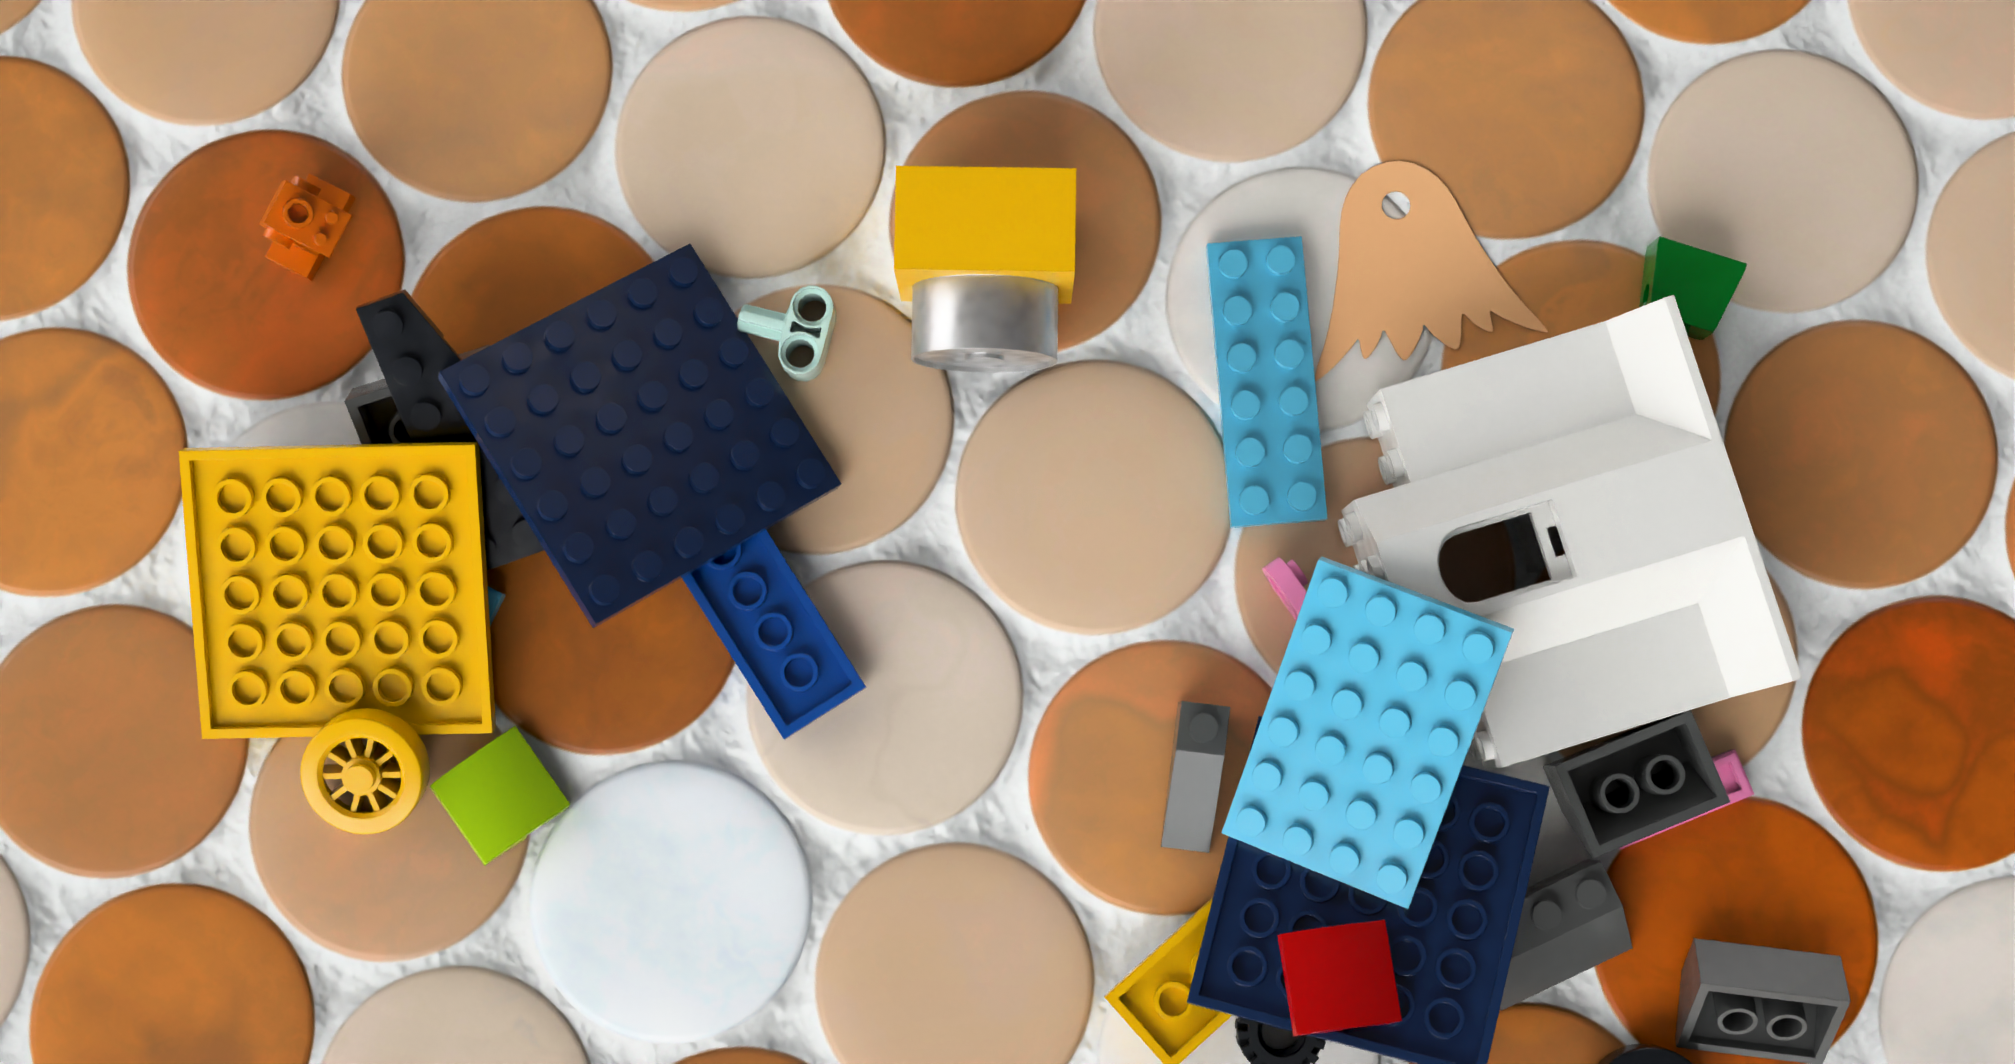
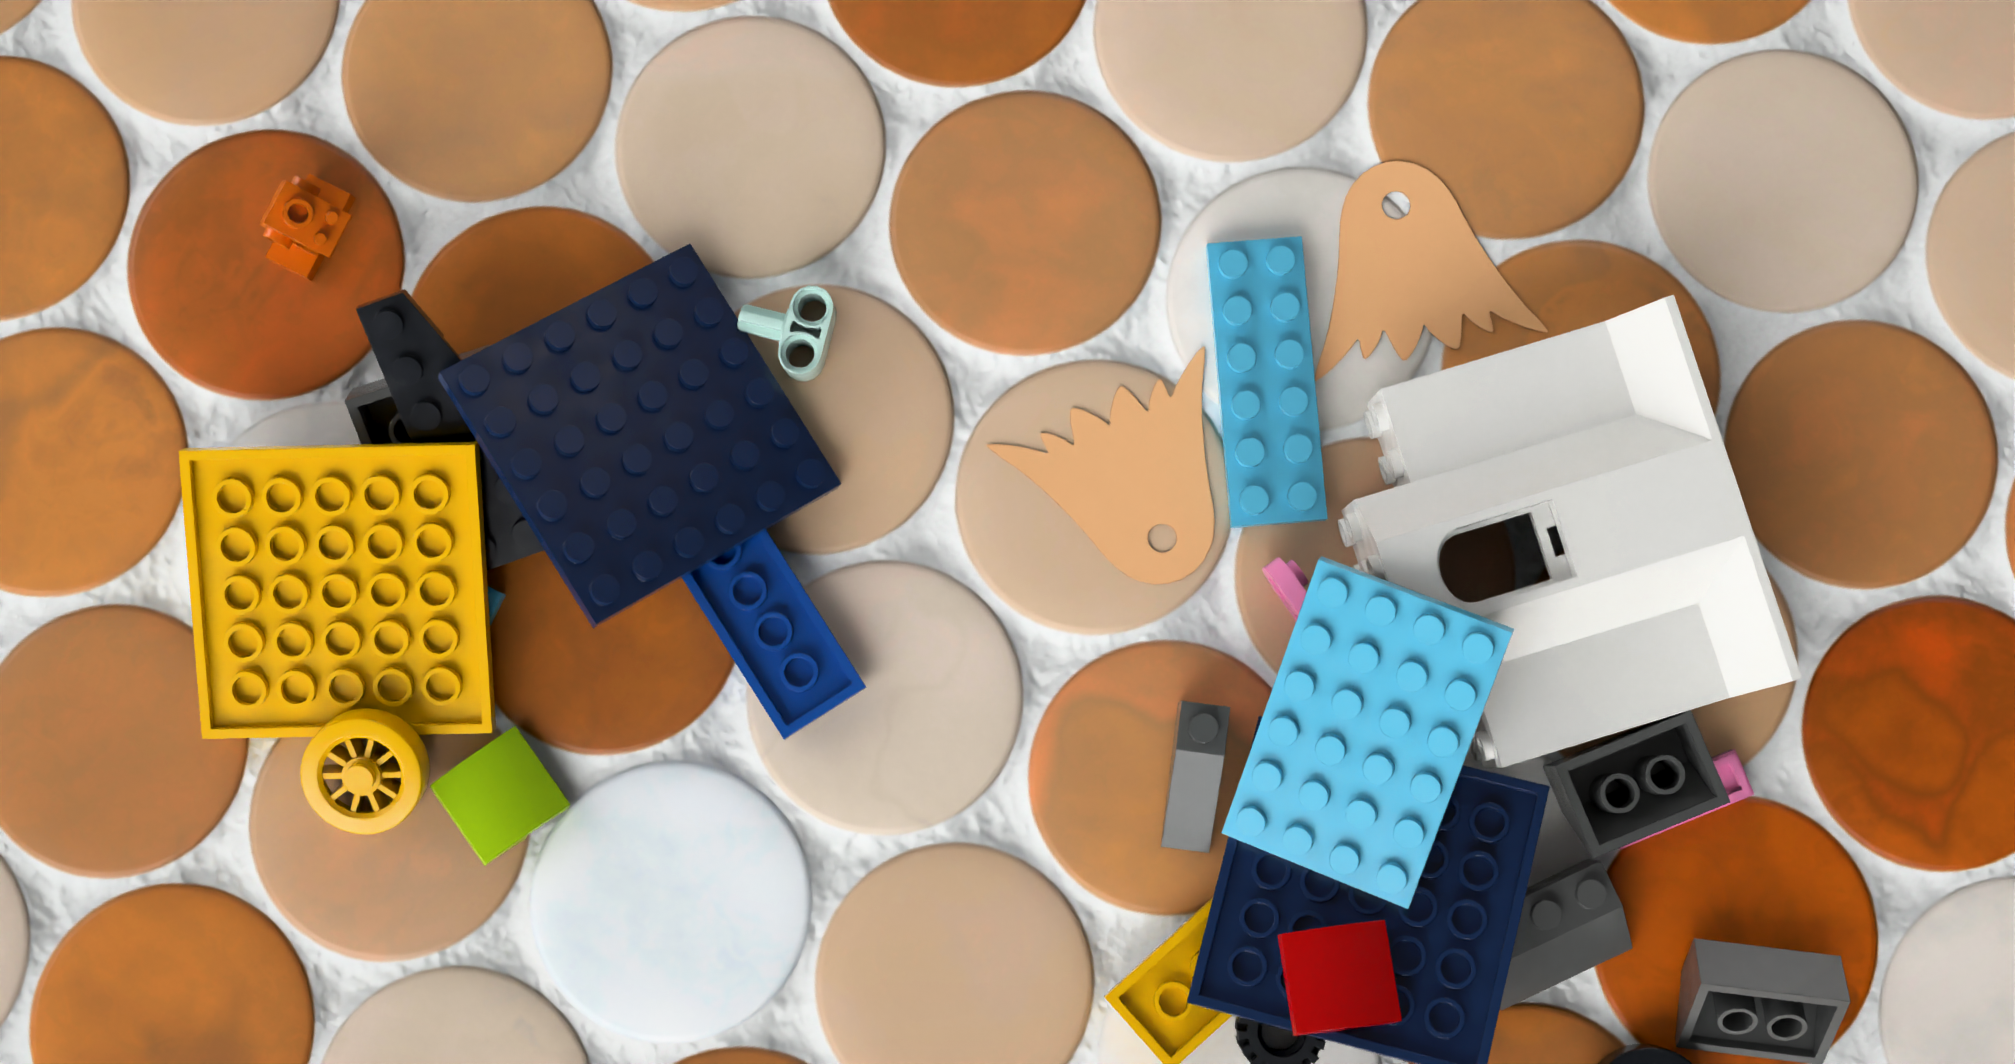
(985, 263): yellow piece -> none
(1133, 477): none -> light nougat piece
(1696, 278): green torso -> none

